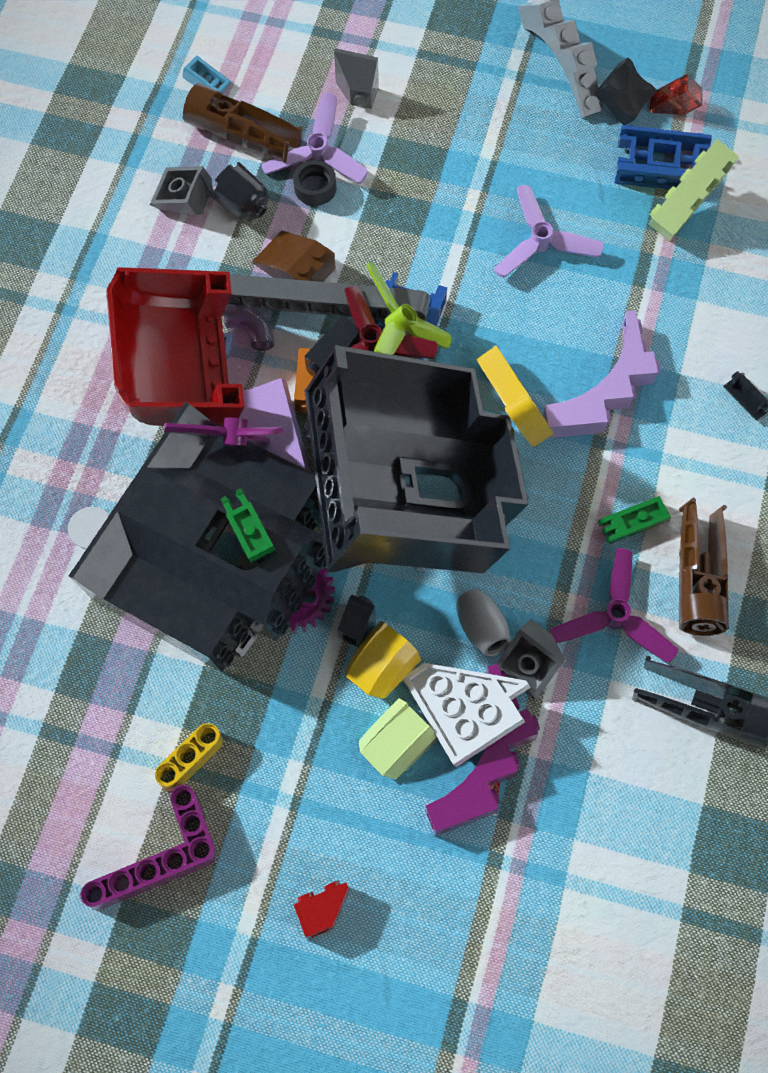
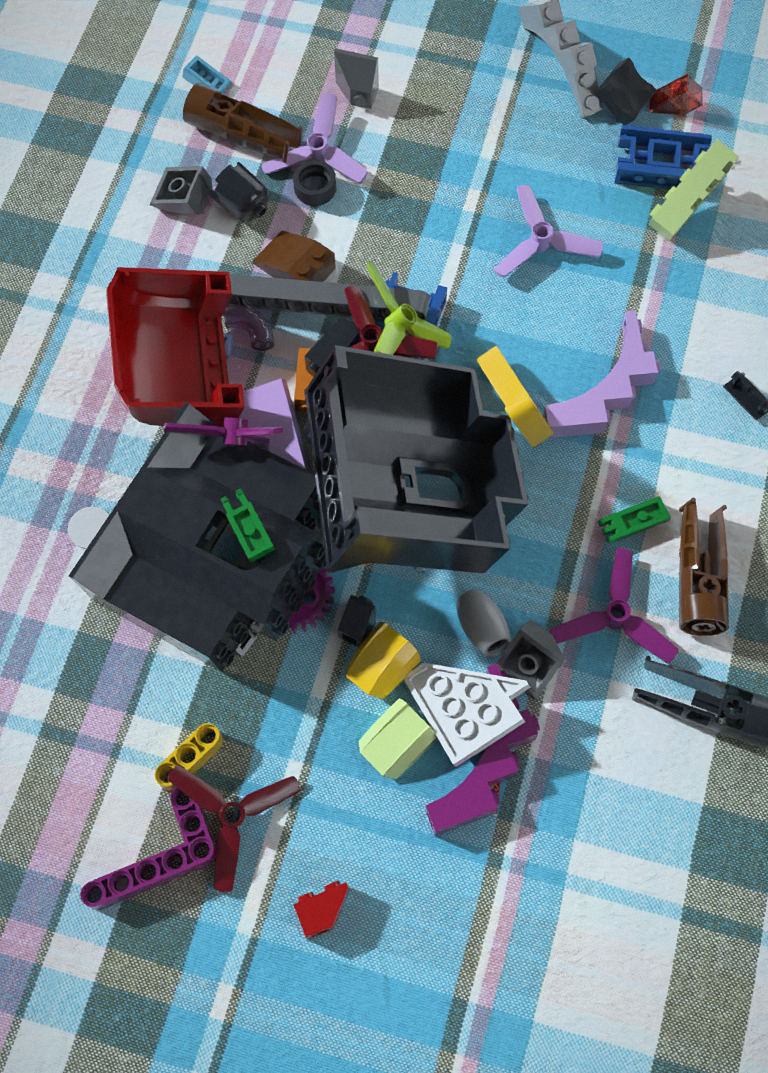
(228, 837): none -> dark red piece

